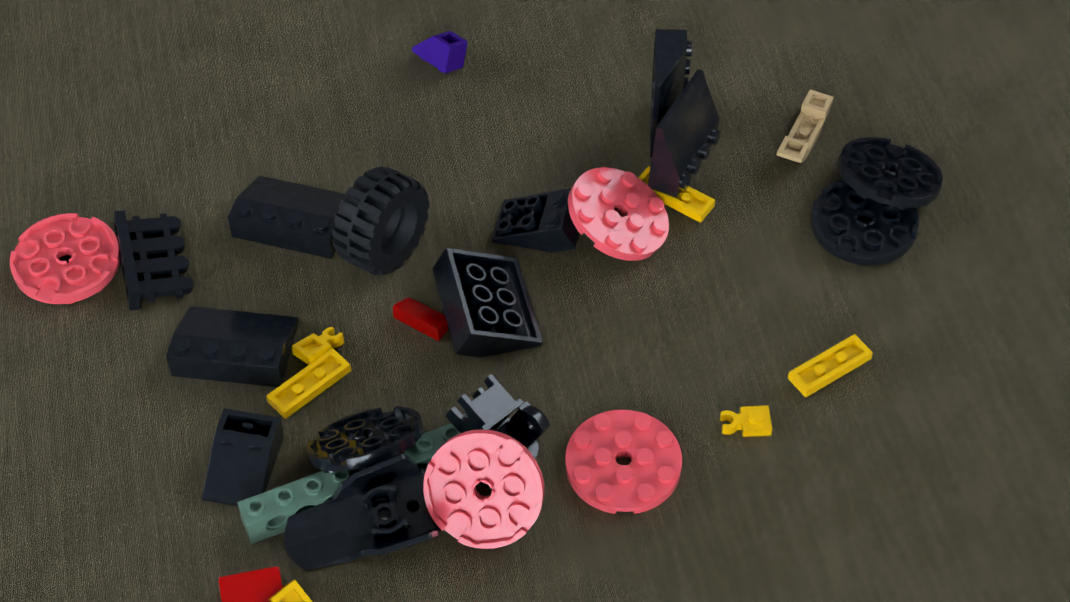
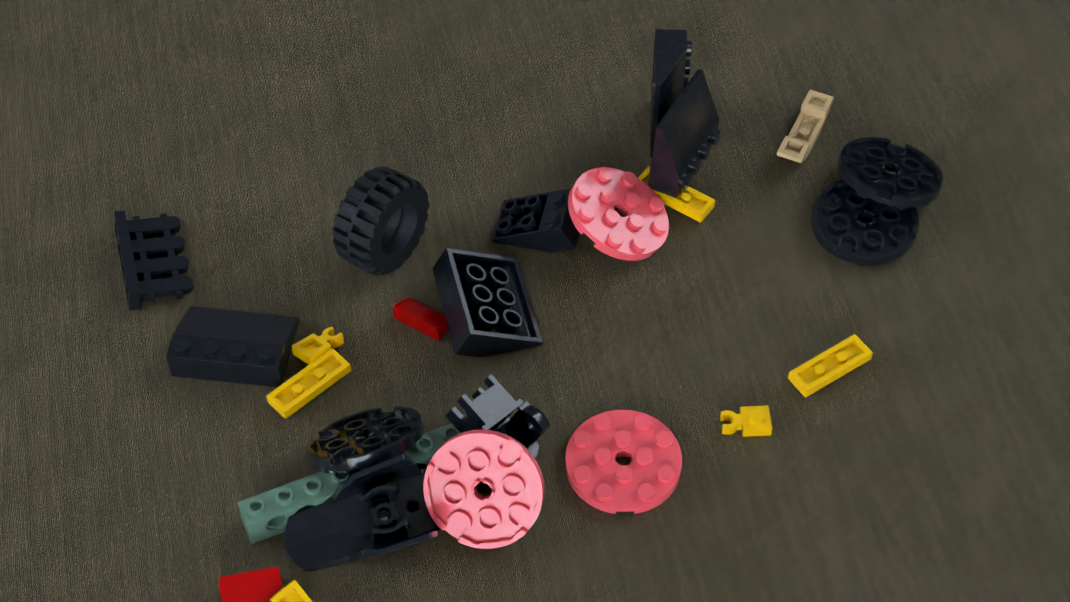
(52, 281): coral plate -> none
(242, 456): black slope -> none
(286, 216): black slope -> none
(443, 51): dark purple slope -> none

